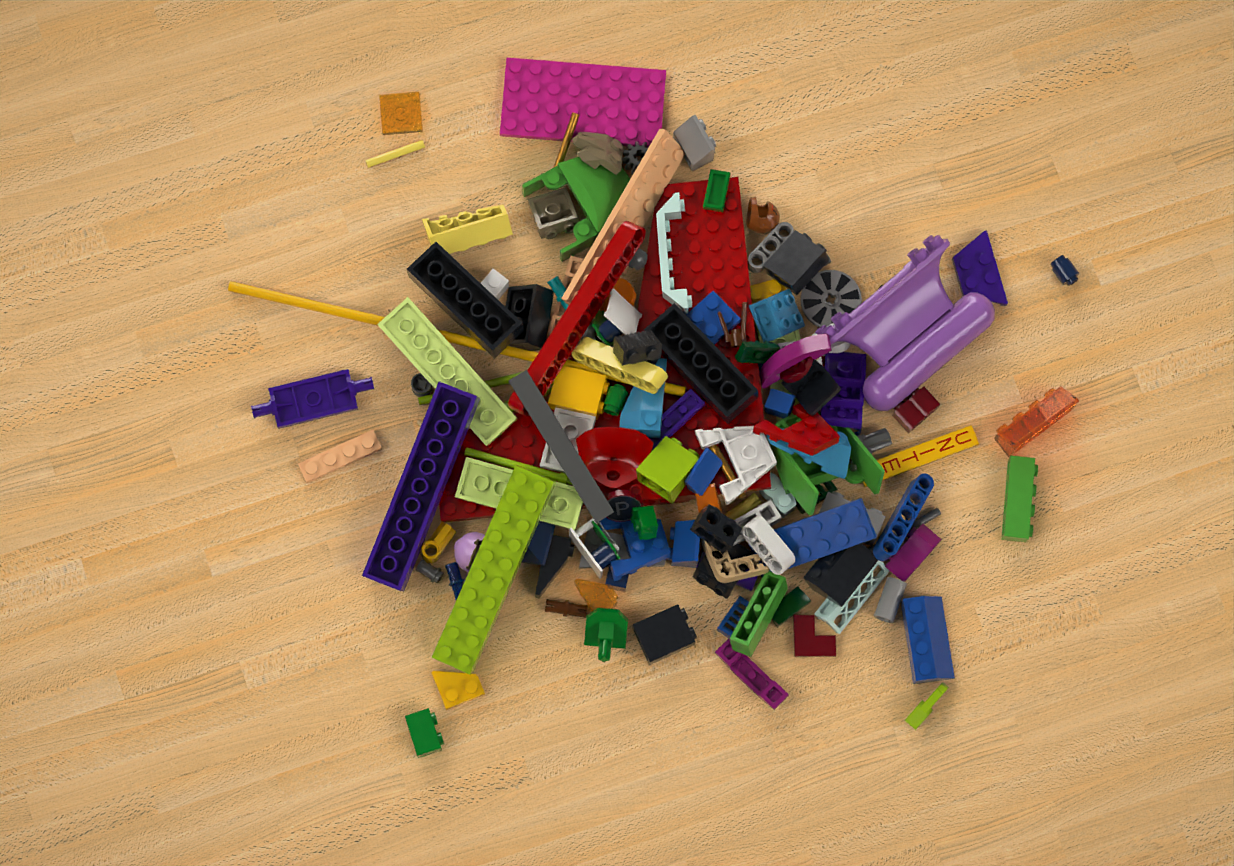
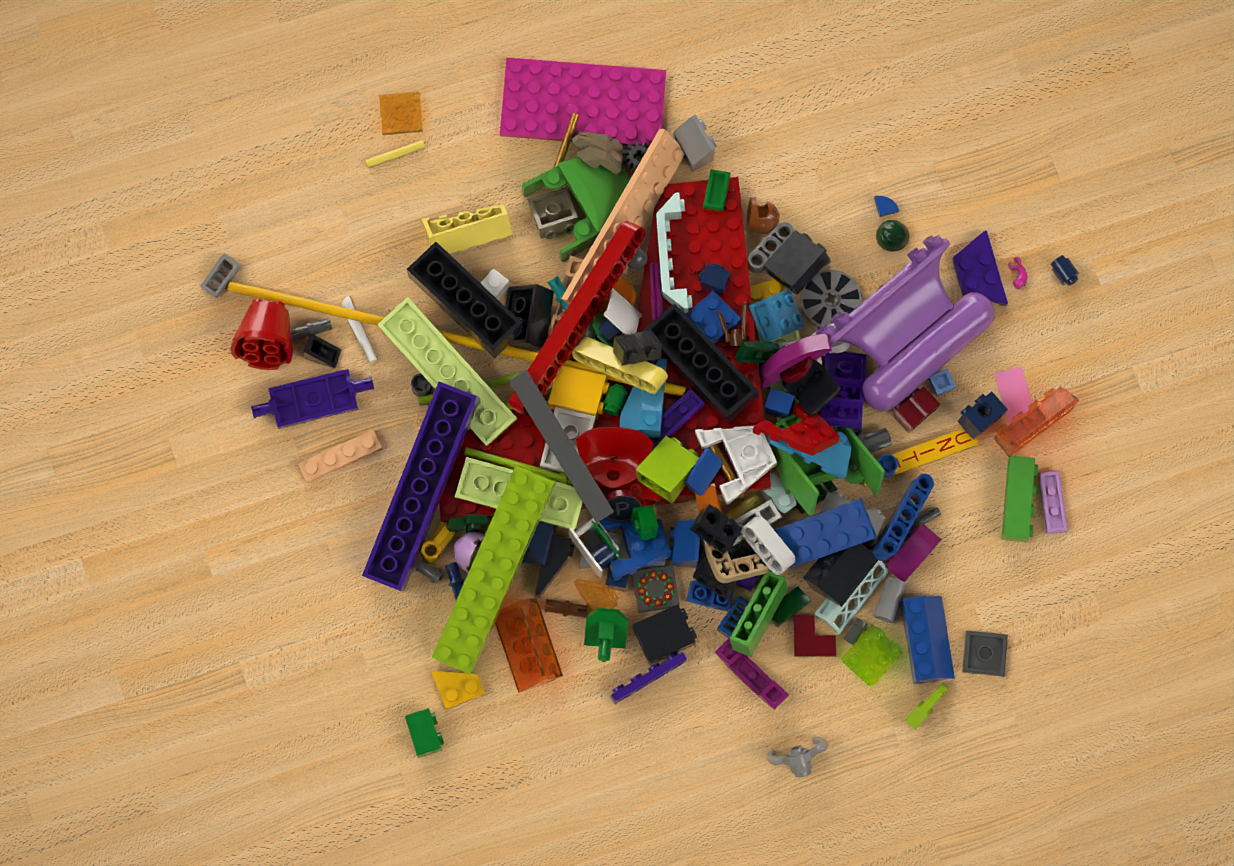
(215, 271): none -> light grey slope
(264, 336): none -> red cone
(311, 328): none -> dark grey pin
(321, 351): none -> black slope
(359, 332): none -> white piece
(469, 523): none -> dark green hinge
(527, 644): none -> clear orange slope
(655, 589): none -> tile
(655, 672): none -> dark purple plate
(656, 290): none -> magenta axle
(706, 597): none -> blue slope
(714, 278): none -> dark blue brick
(799, 757): none -> light grey piece
(855, 631): none -> dark grey pin
(872, 655): none -> clear neon green bracket
(885, 206): none -> blue tile
(889, 463): none -> blue wheel
(892, 235): none -> dark green piece
(942, 382): none -> medium blue plate
(985, 653): none -> dark grey tile
(992, 410): none -> dark blue brick
(1013, 391): none -> bright pink sticker
(1022, 277): none -> dark pink arm
(1052, 502): none -> lavender tile

